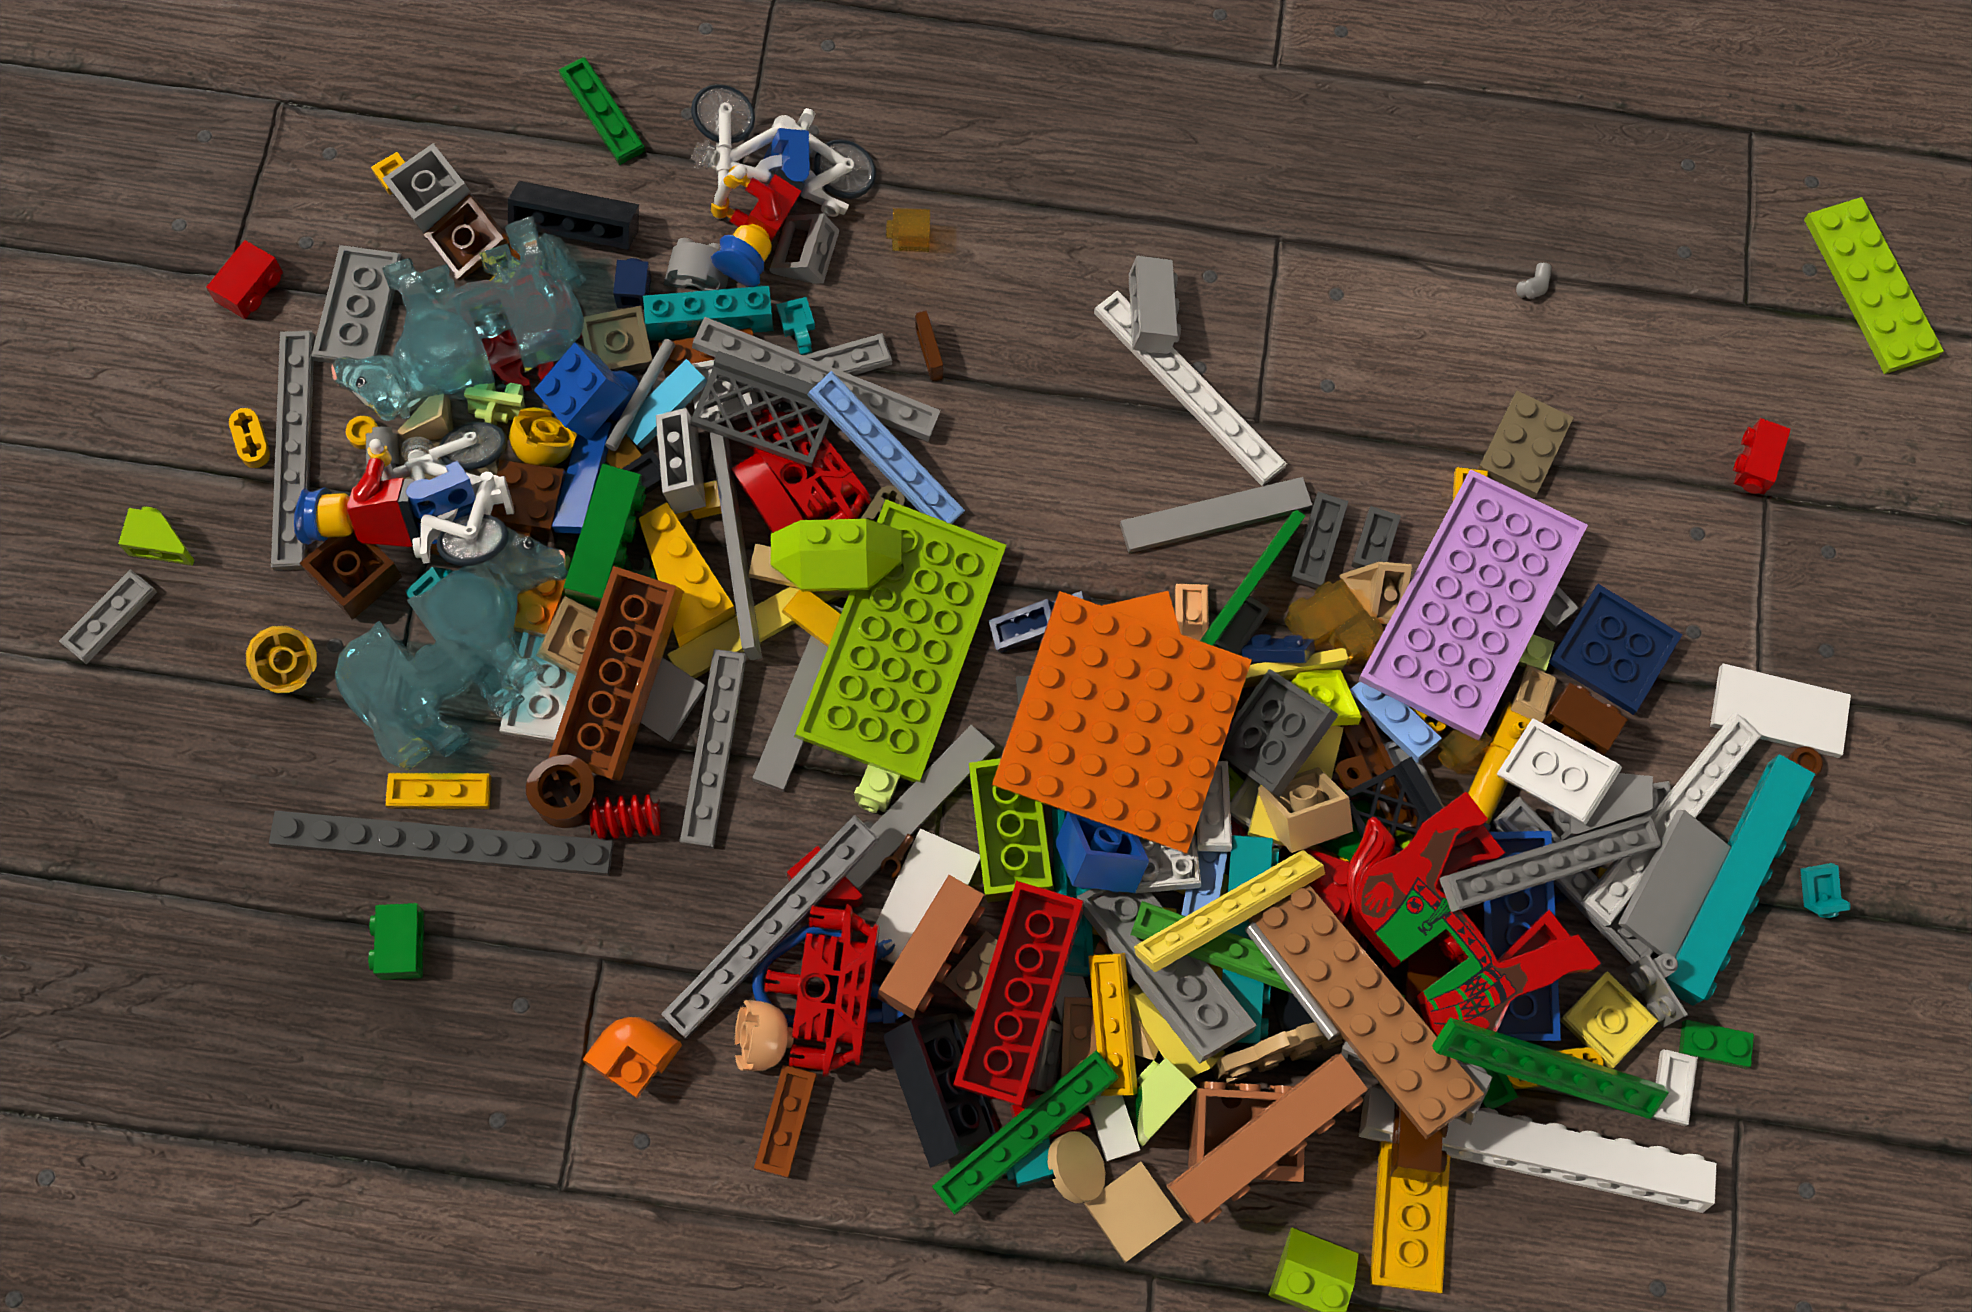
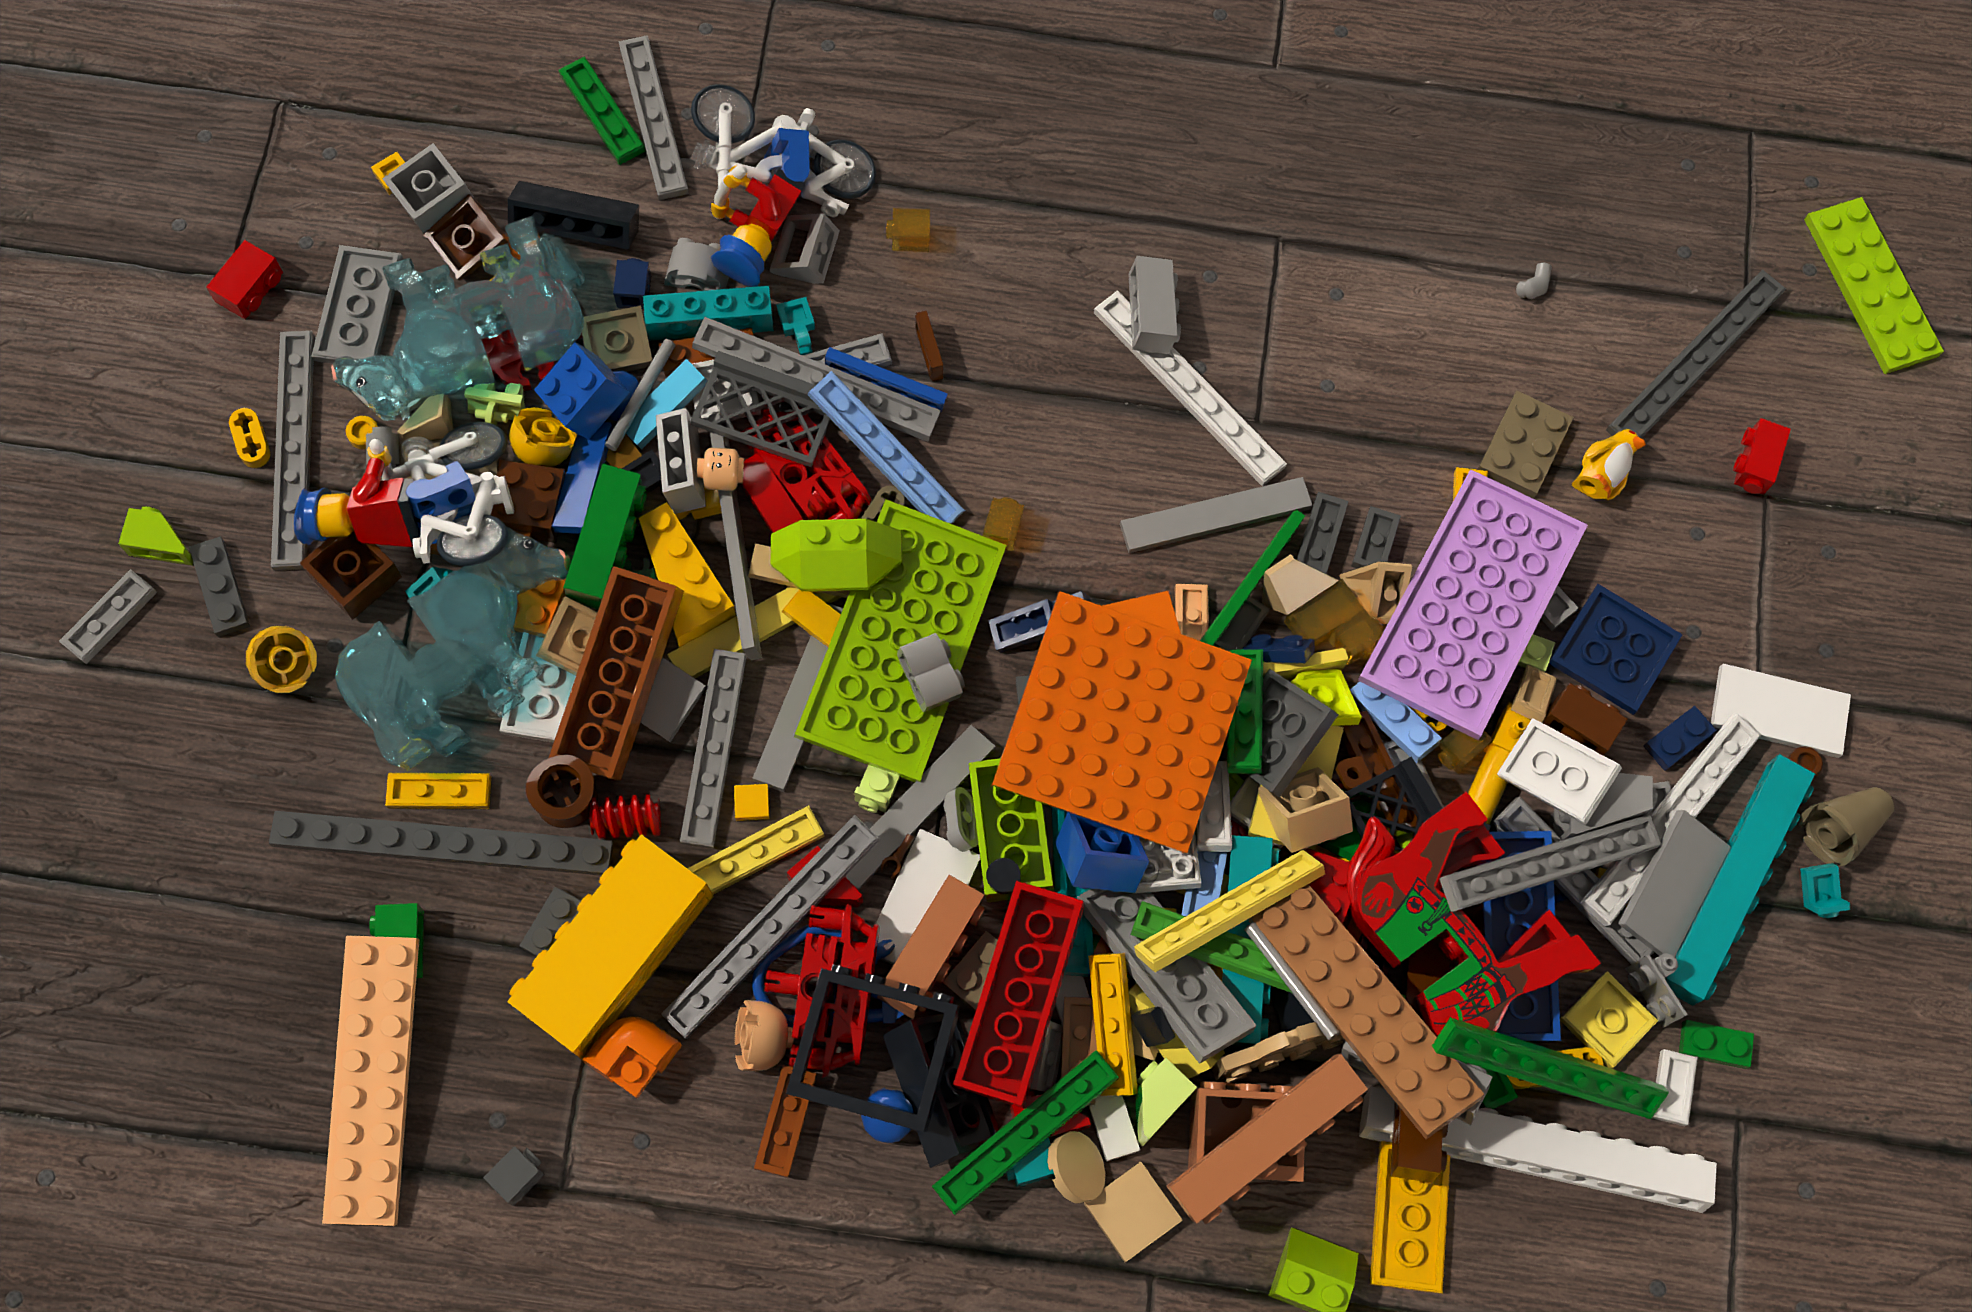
(219, 586): none -> dark grey plate
(371, 1081): none -> light nougat plate
(515, 1174): none -> dark grey brick
(556, 911): none -> dark grey plate
(611, 946): none -> yellow brick
(653, 118): none -> light grey tile
(720, 469): none -> light nougat head
(751, 802): none -> yellow tile
(759, 850): none -> light yellow tile
(882, 1130): none -> blue hair
(885, 378): none -> blue tile
(905, 993): none -> black window
(930, 672): none -> light grey brick
(960, 819): none -> plate
(1003, 875): none -> black tile
(1004, 521): none -> clear yellow brick
(1153, 1026): none -> black tile
(1245, 729): none -> green tile
(1292, 585): none -> tan slope
(1608, 465): none -> yellow animal
(1679, 738): none -> dark blue plate
(1699, 356): none -> dark grey tile
(1845, 825): none -> dark tan cone

